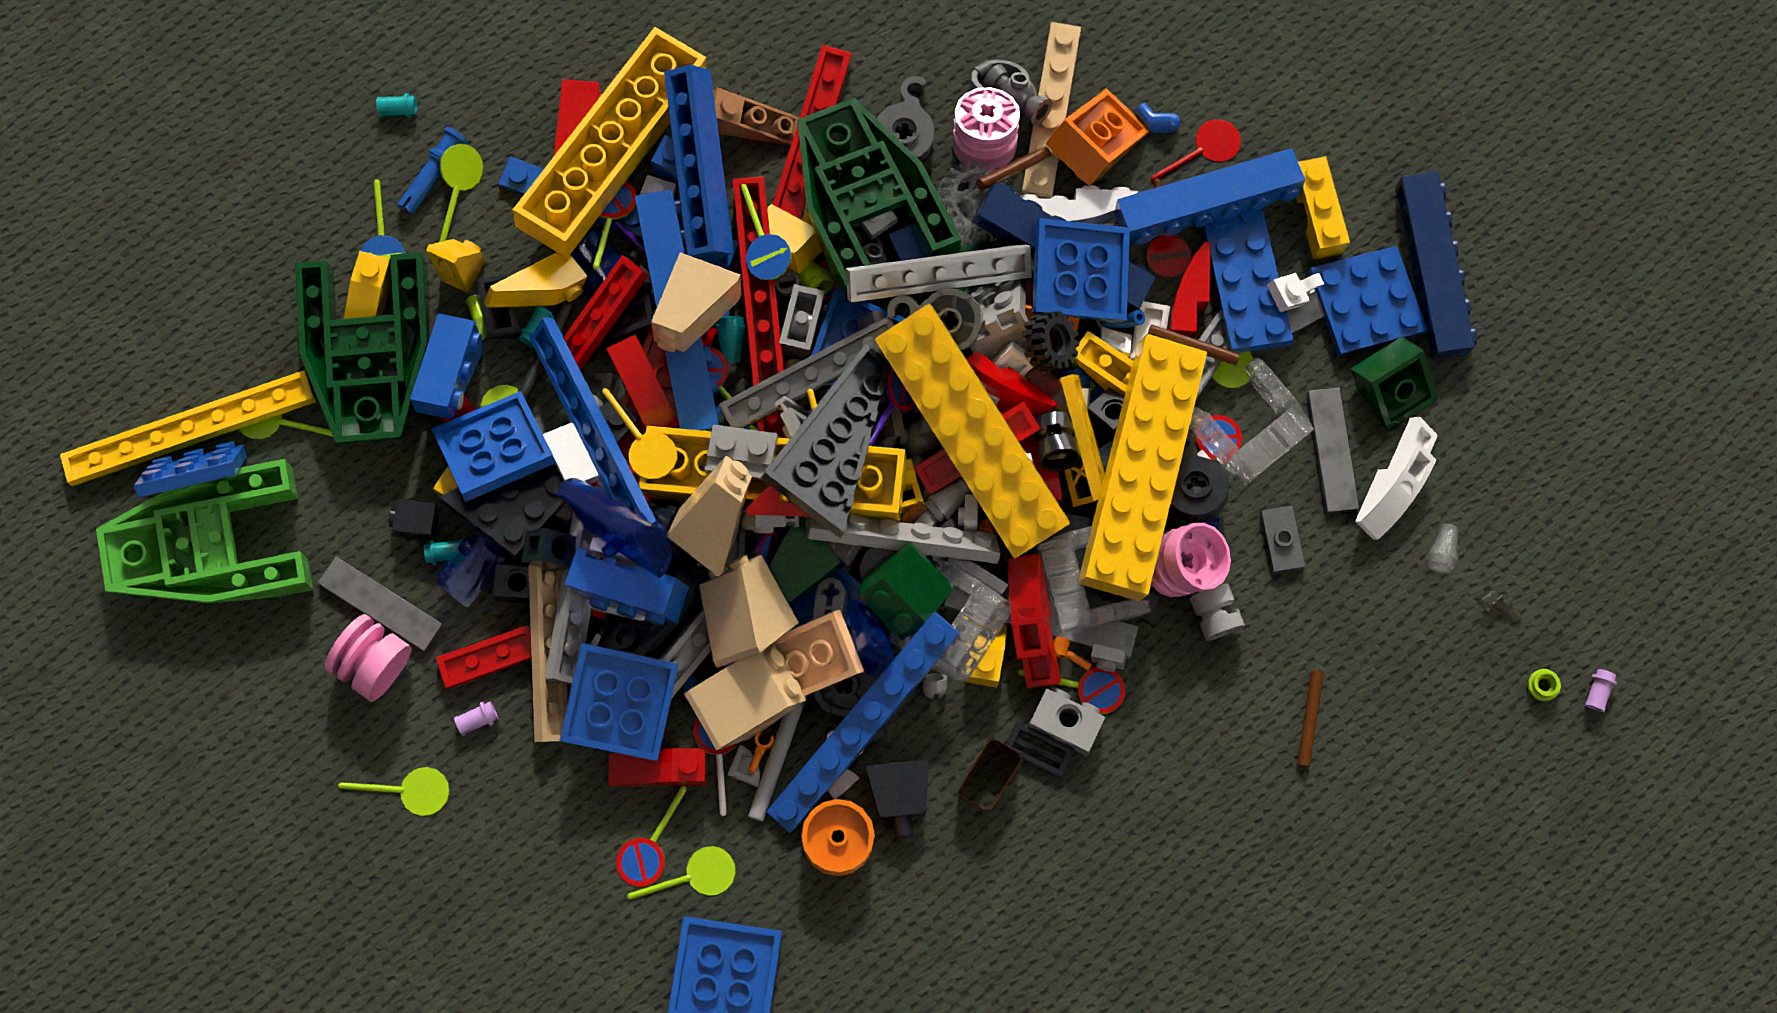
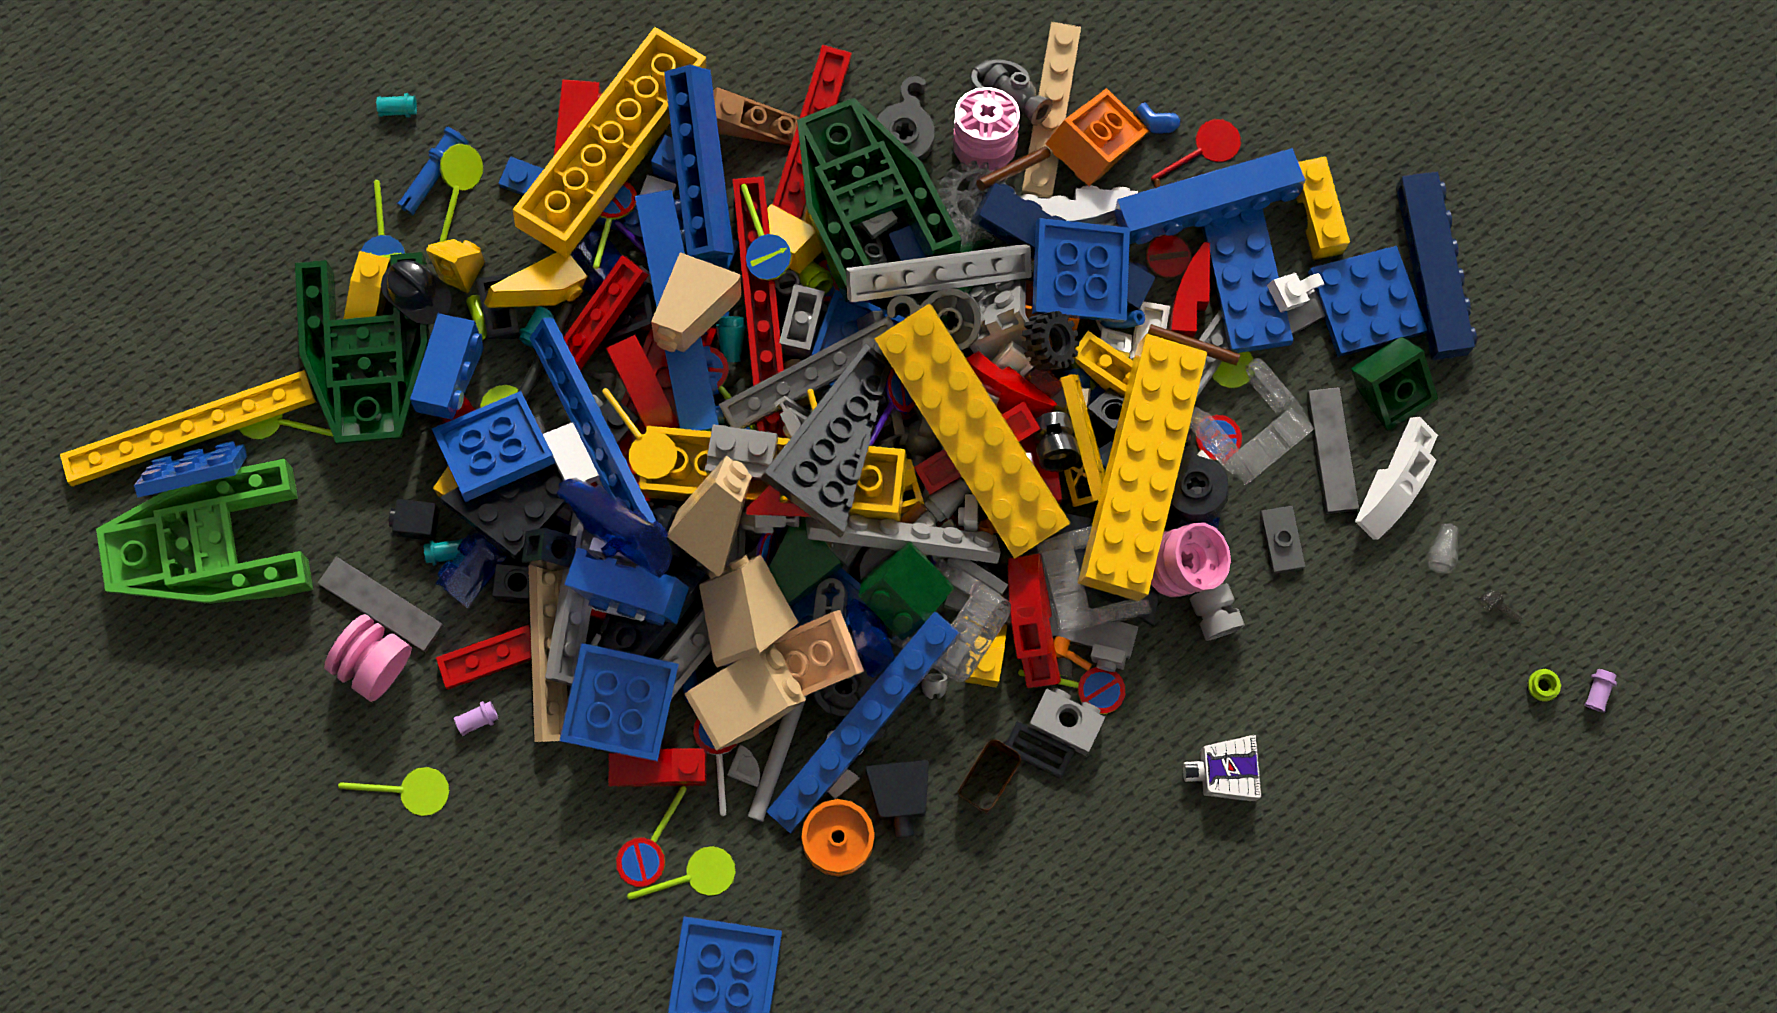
(416, 291): none -> black piece
(759, 752): orange hand -> none
(1227, 769): none -> torso
(1310, 718): reddish brown bar -> none

